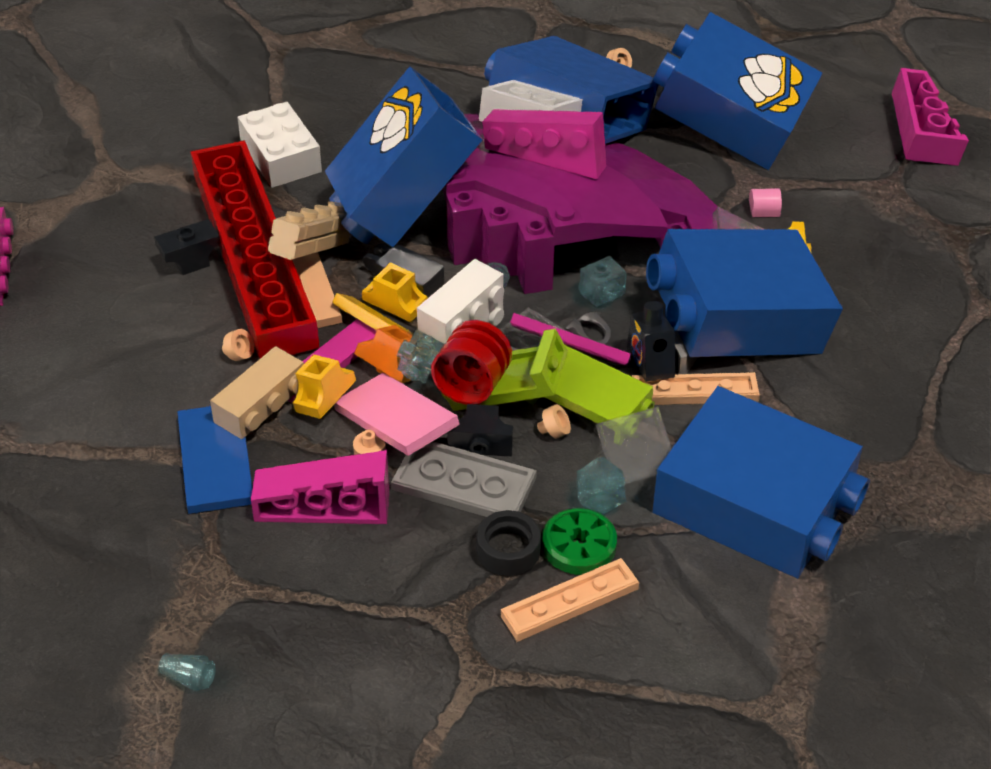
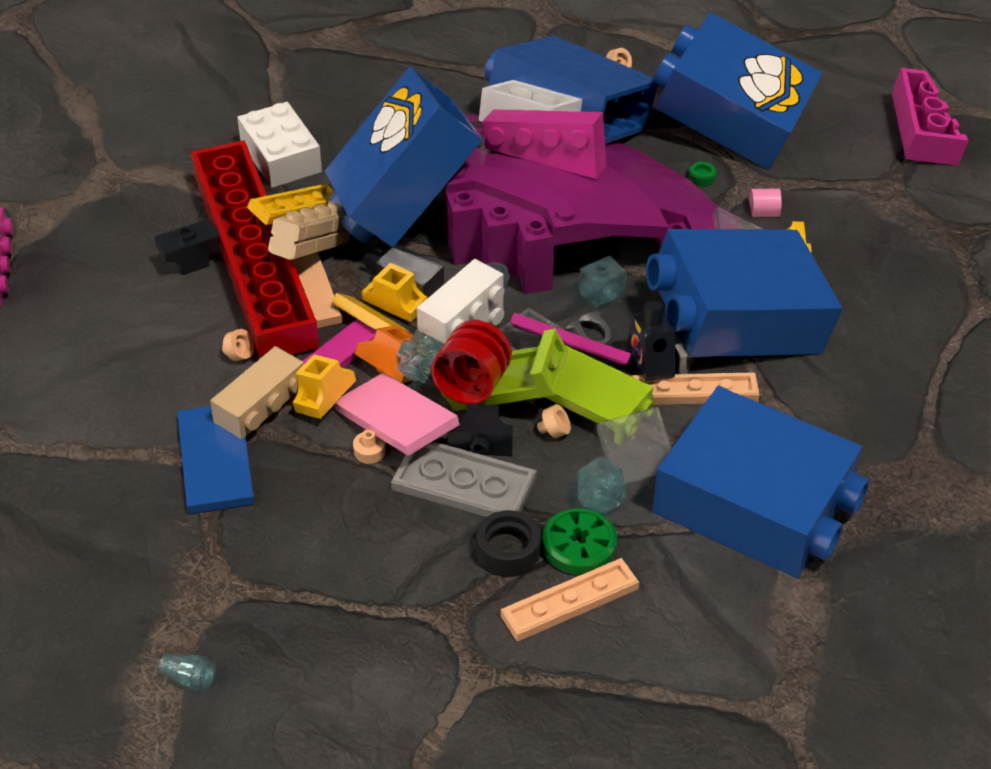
(277, 205): none -> yellow tile
(324, 491): dark pink wedge -> none
(702, 174): none -> green tile

